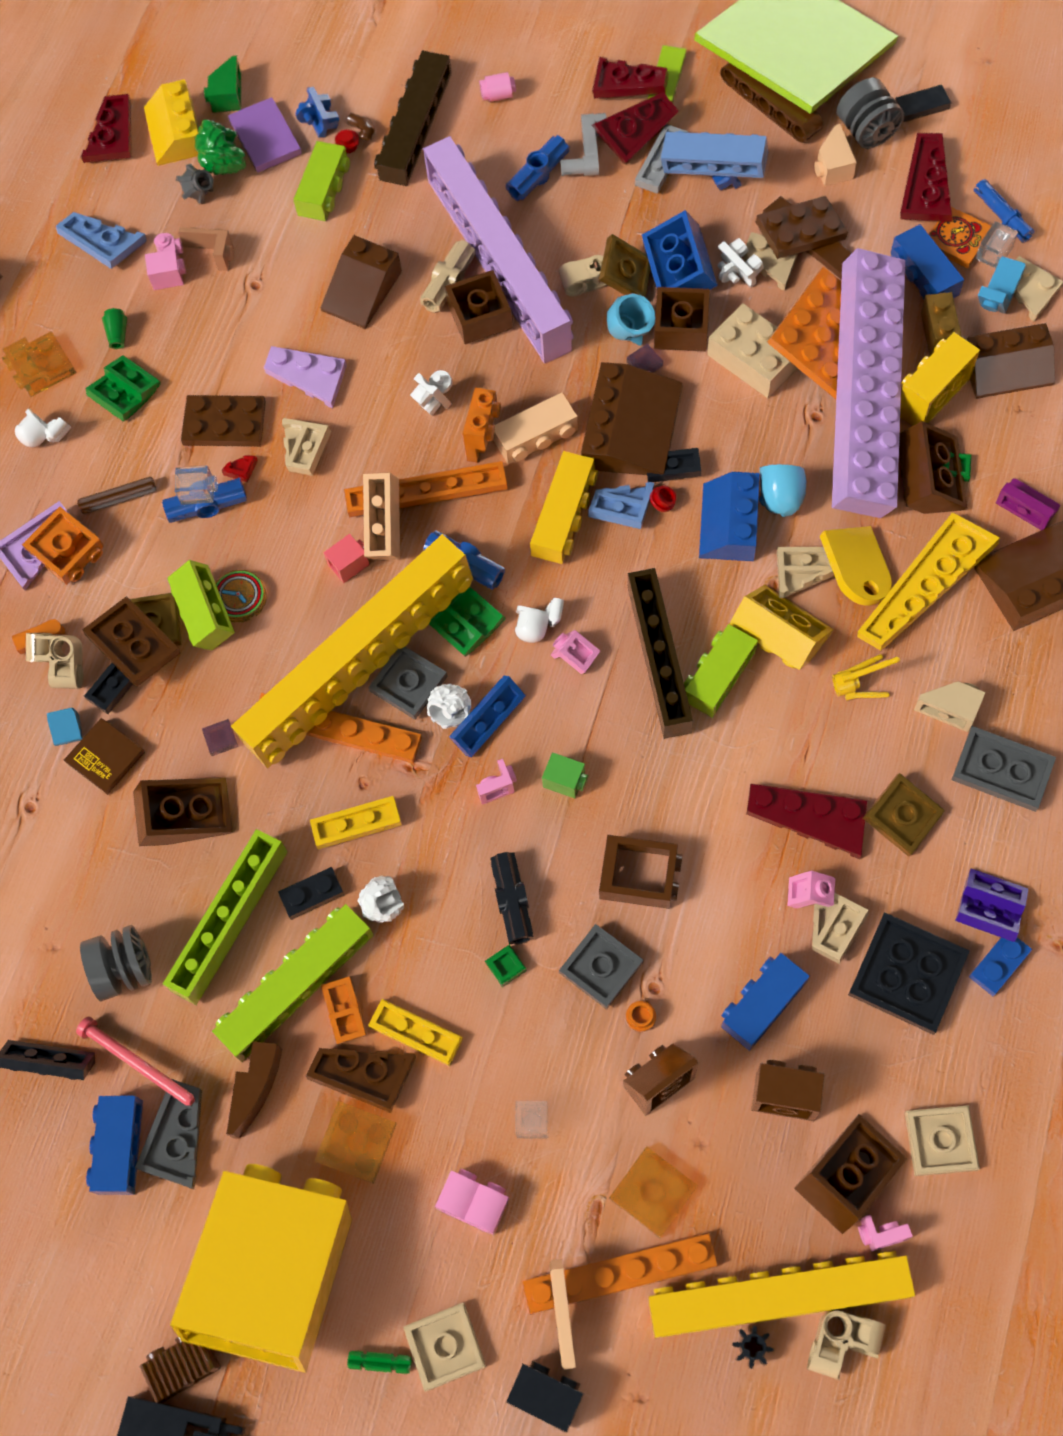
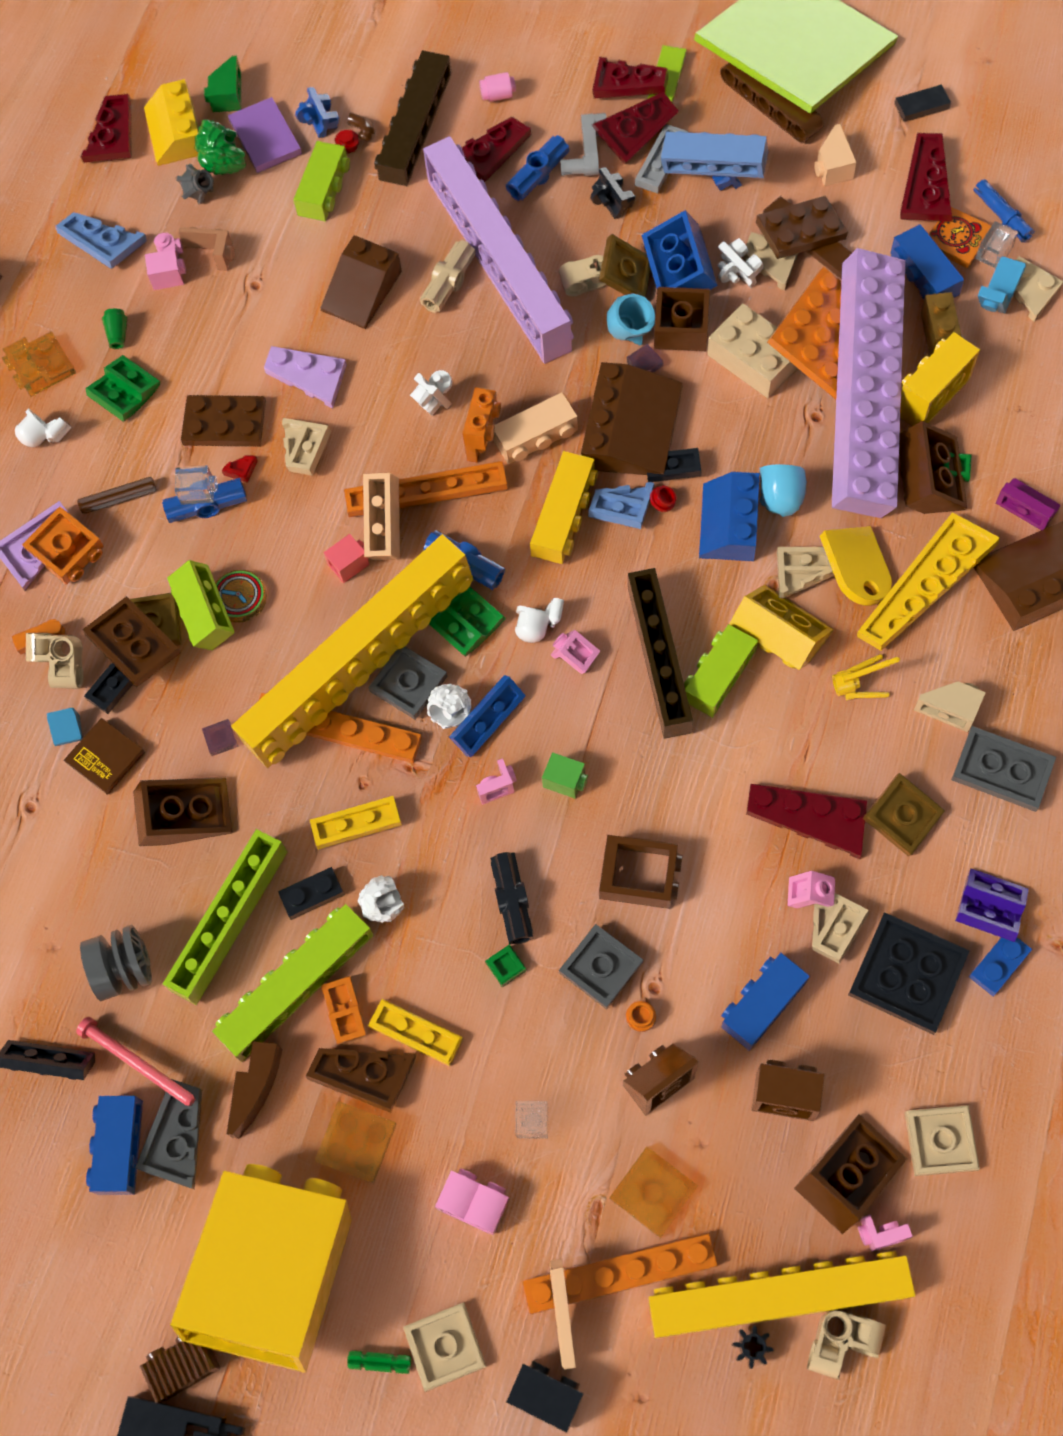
(479, 307): reddish brown brick -> none
(495, 147): none -> dark red wing
(609, 193): none -> black hips
(870, 113): dark grey wheel -> none
(1013, 360): reddish brown slope -> none

